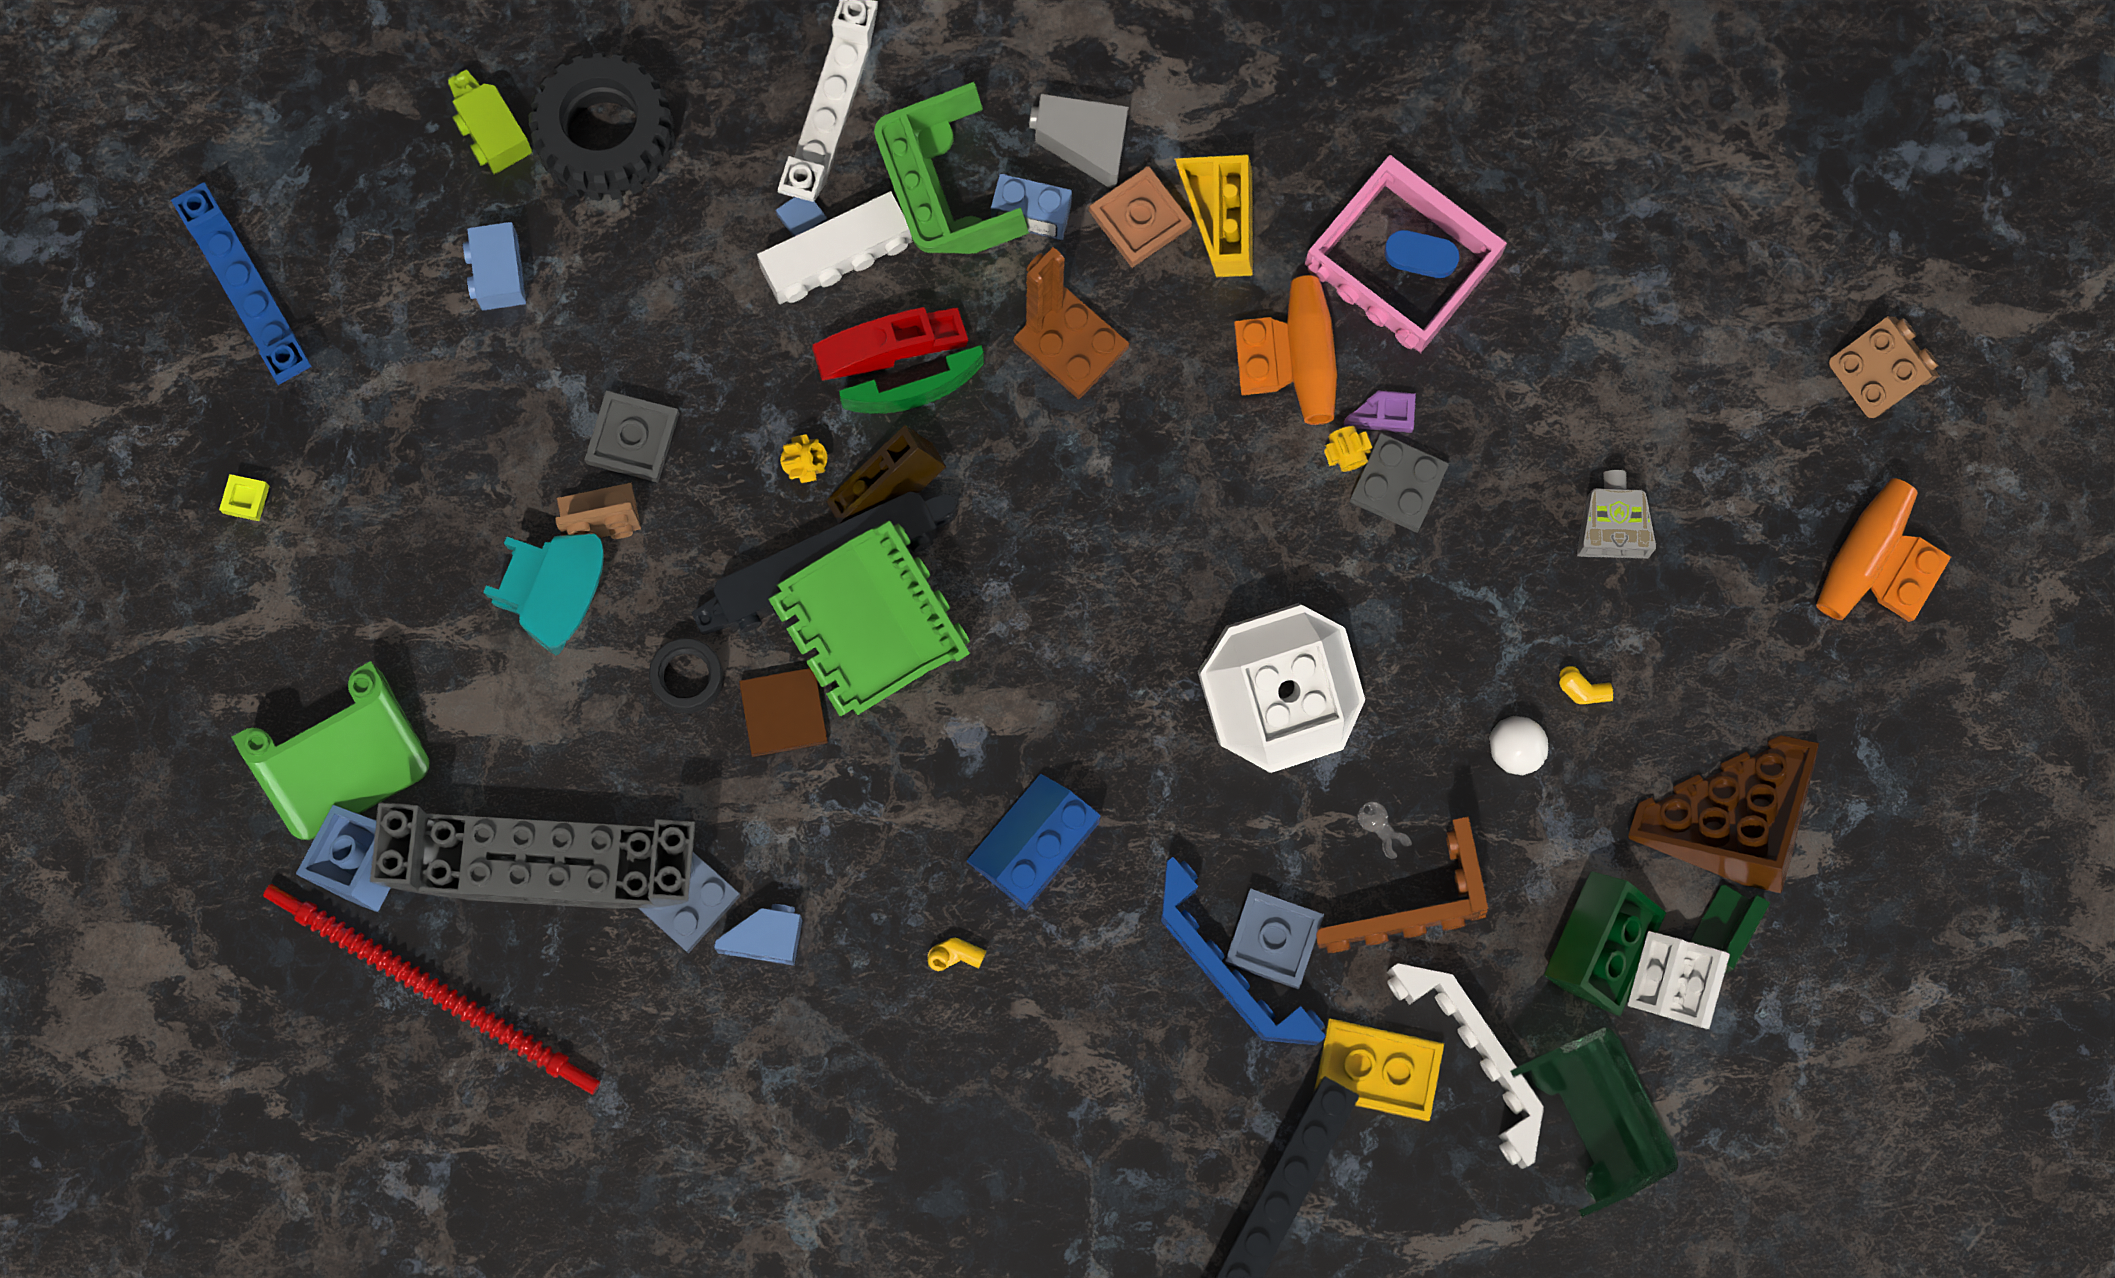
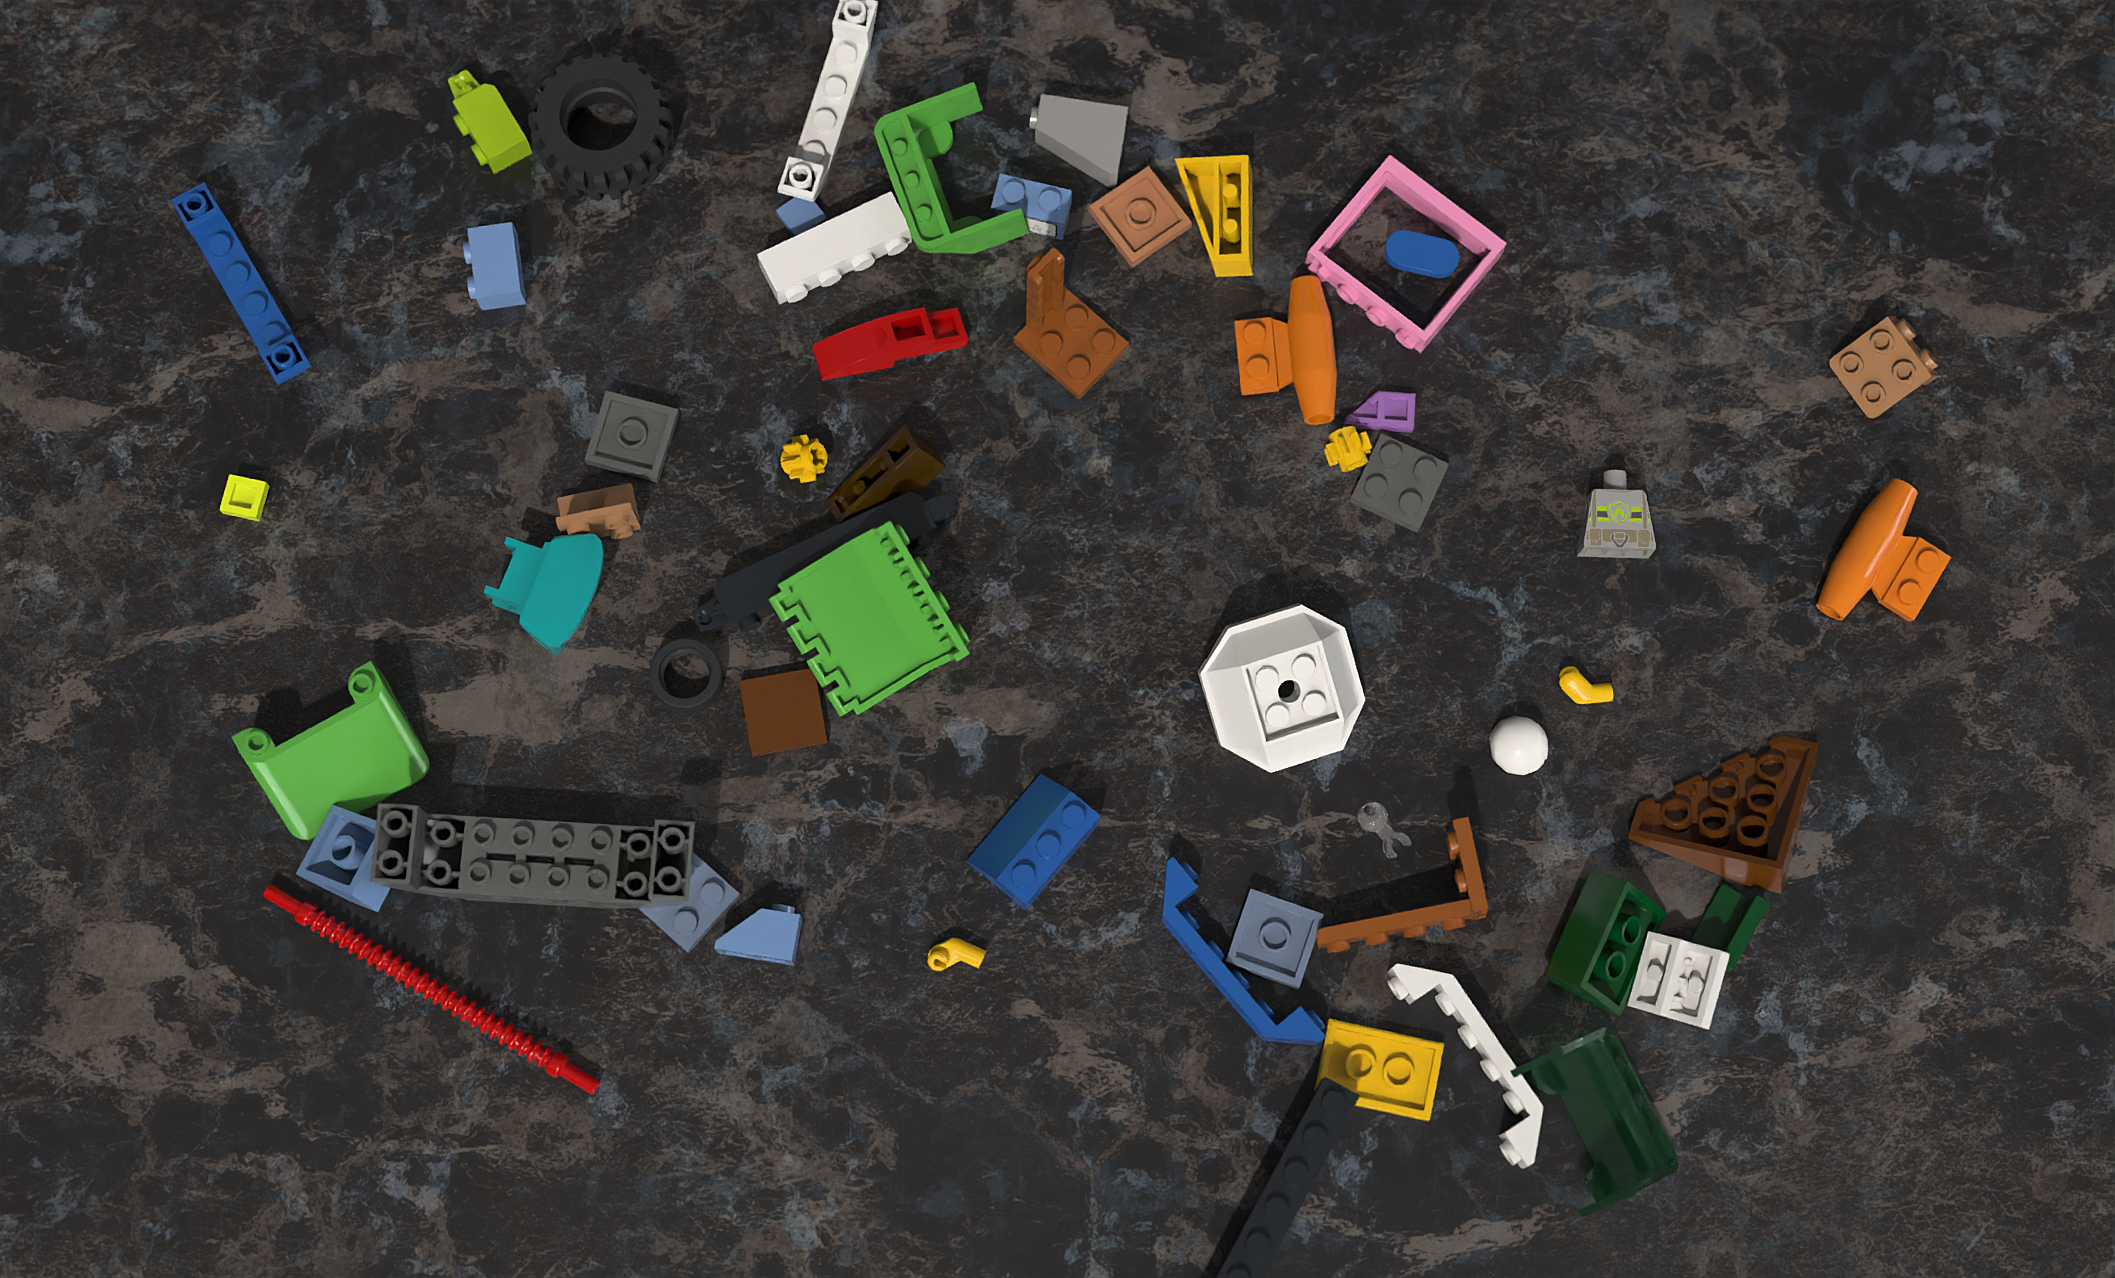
(867, 399): green slope -> none

